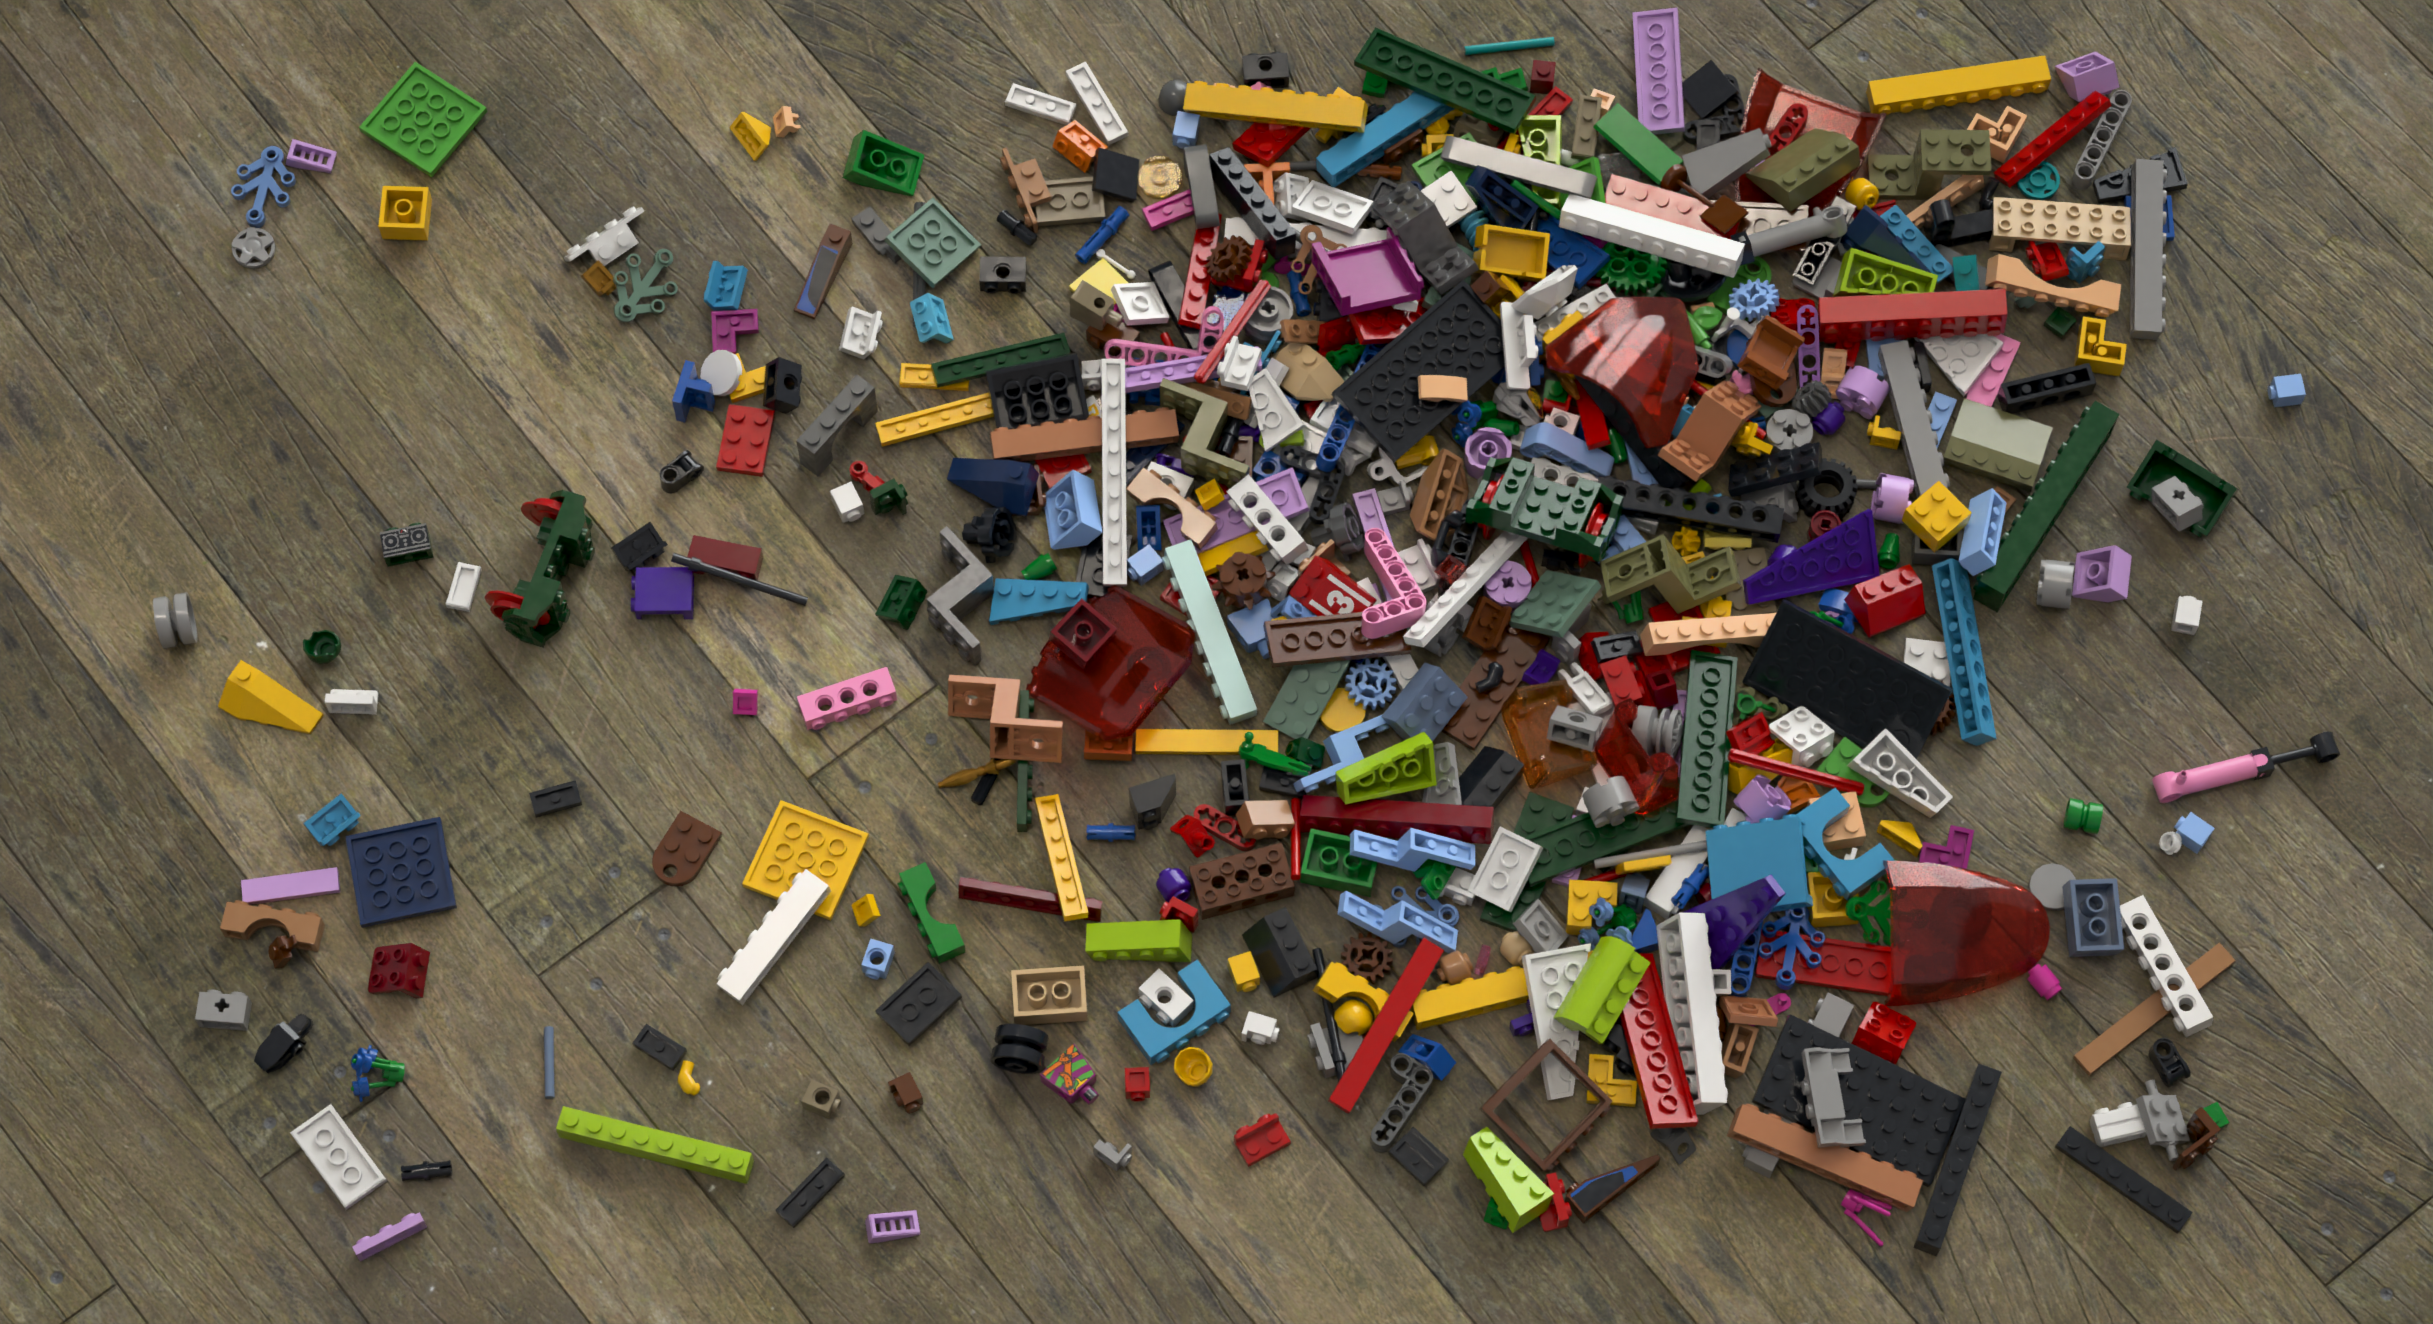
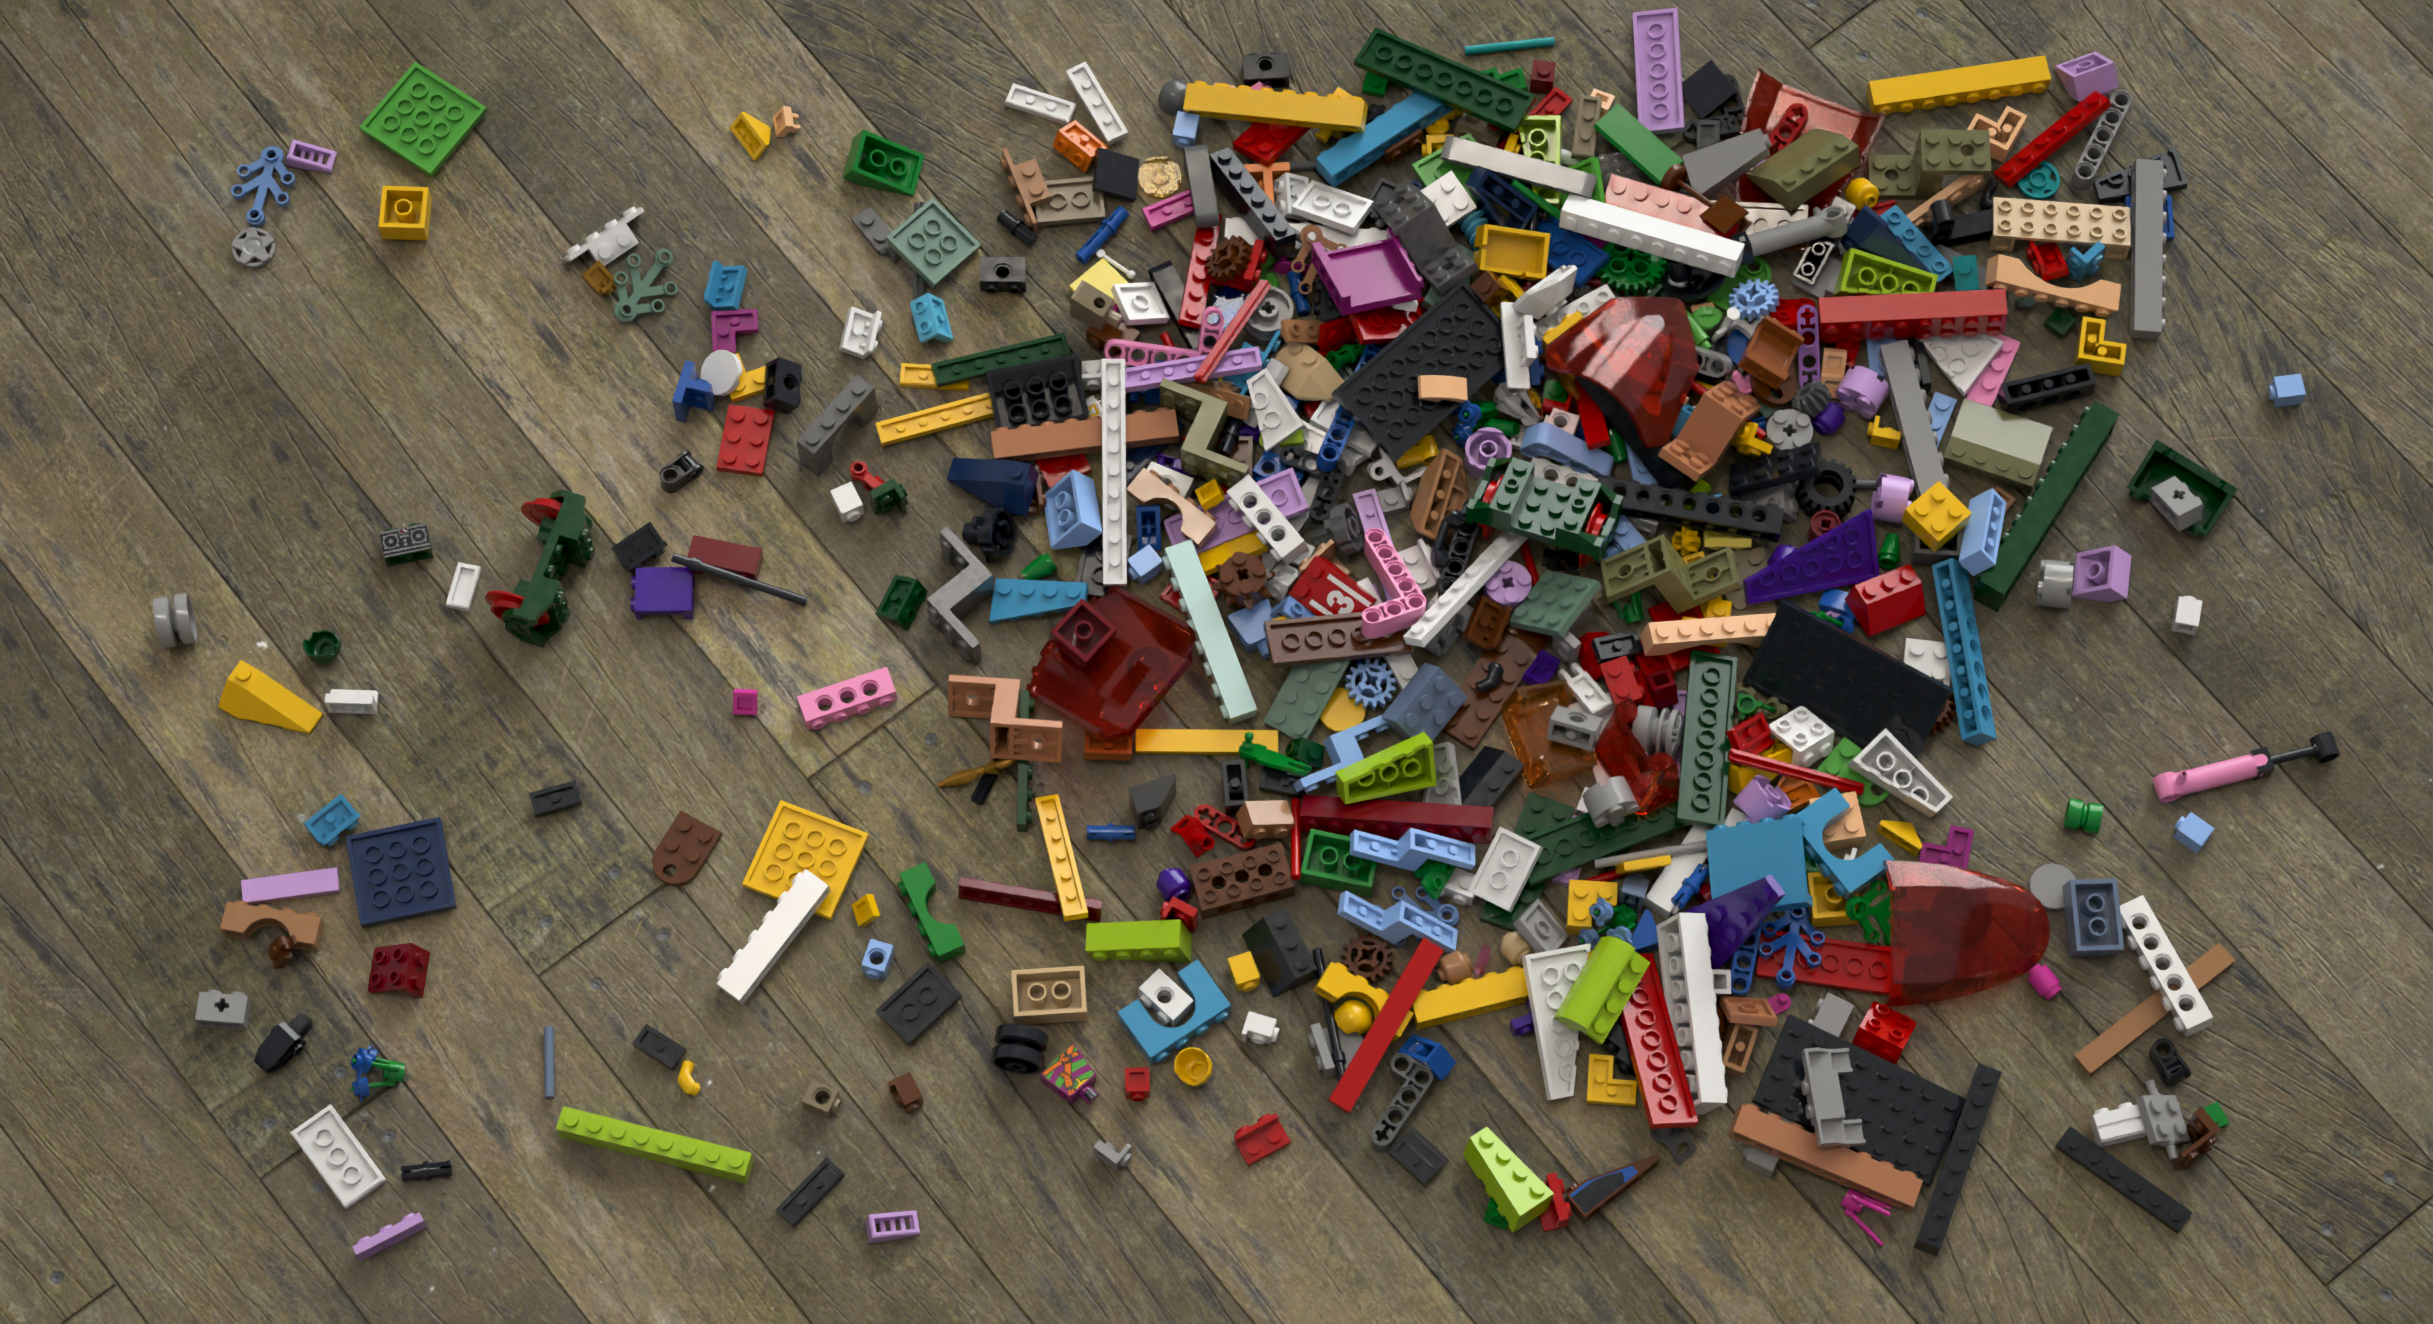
(823, 270): slope -> none
(1238, 365): white bracket -> none
(1382, 170): dark orange axle -> none
(1450, 569): clear red tile -> none
(1582, 1127): reddish brown window -> none
(2170, 842): white plate -> none

